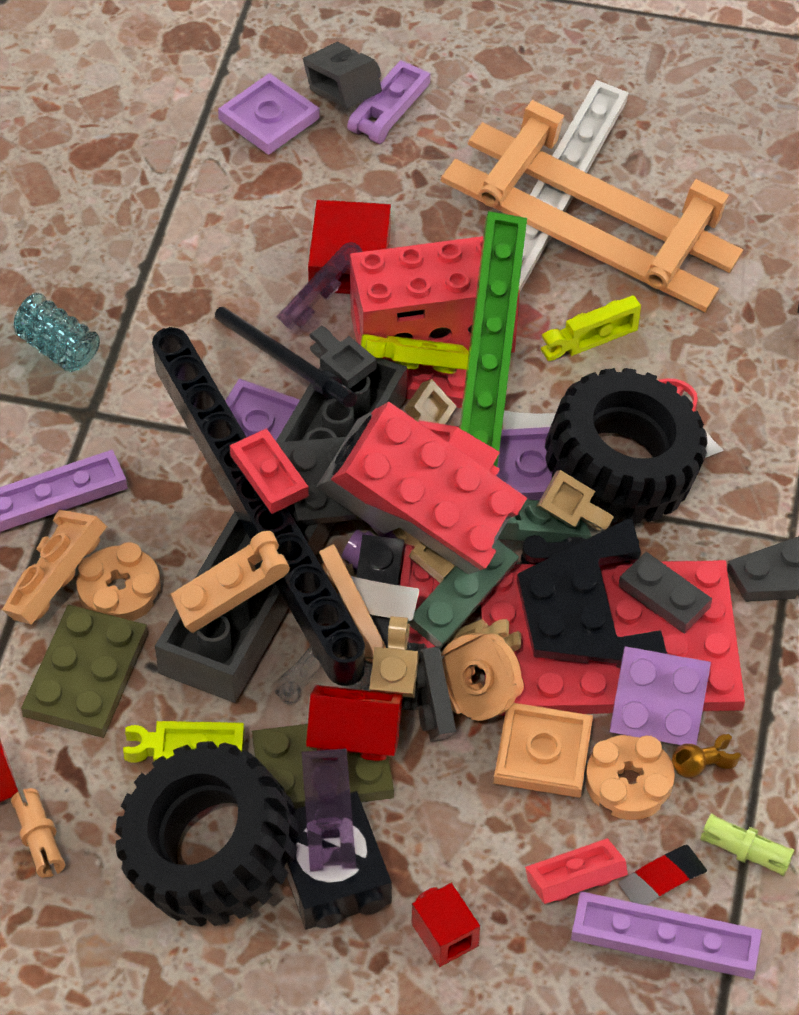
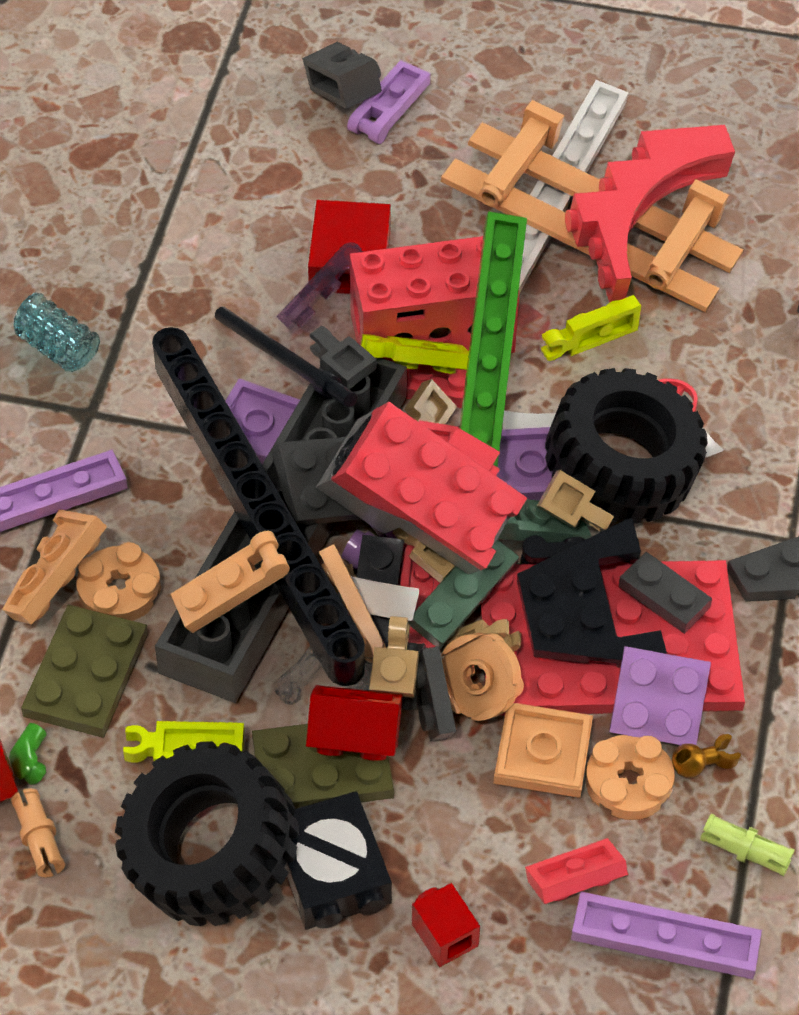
(24, 756): none -> bright green arm
(268, 113): lavender plate -> none
(269, 471): coral plate -> none
(328, 808): clear purple plate -> none
(658, 167): none -> coral arch
(662, 875): sticker -> none

